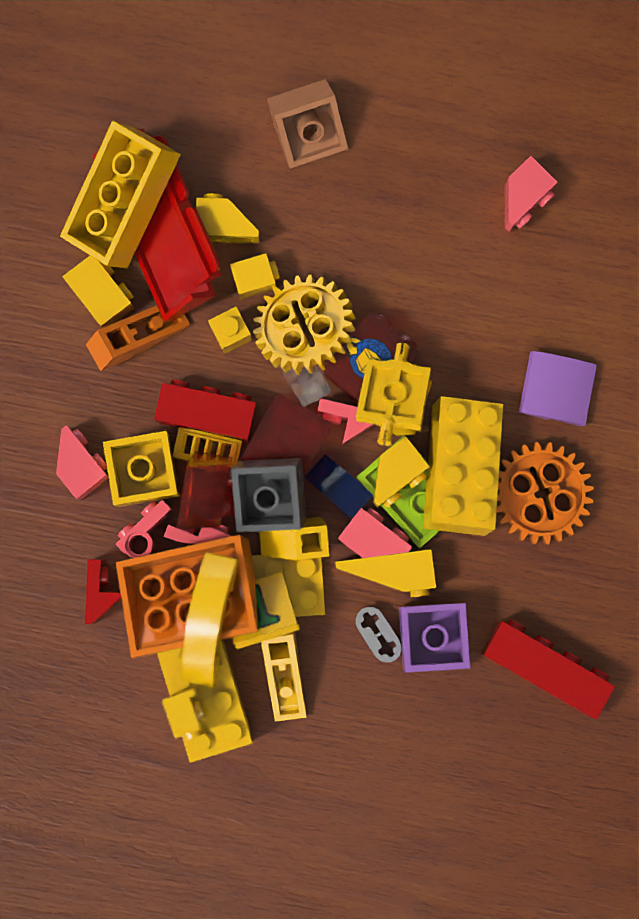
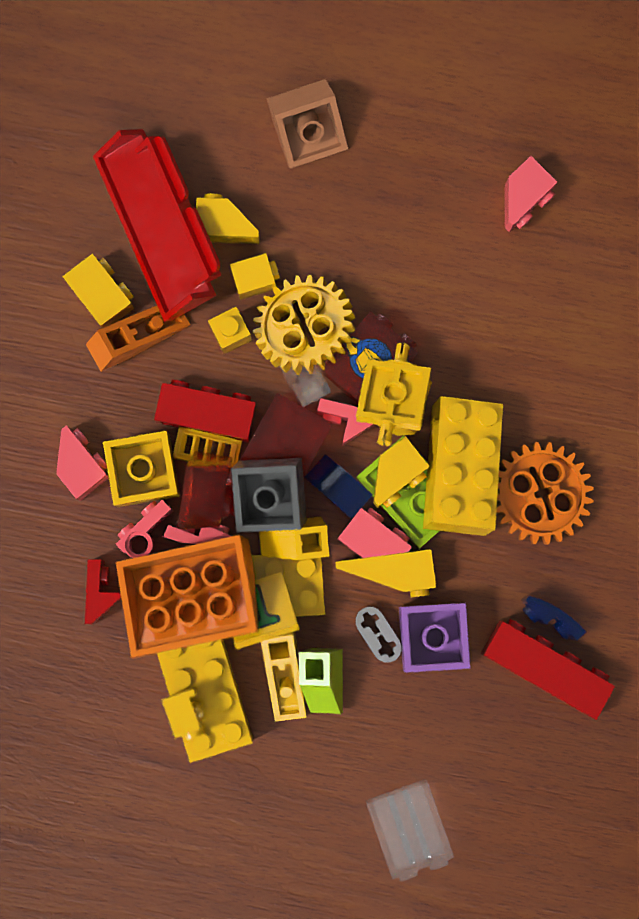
(119, 195): yellow brick -> none
(206, 619): yellow slope -> none
(322, 679): none -> lime slope
(410, 830): none -> clear brick
(544, 612): none -> clear blue slope
(557, 388): medium lavender slope -> none

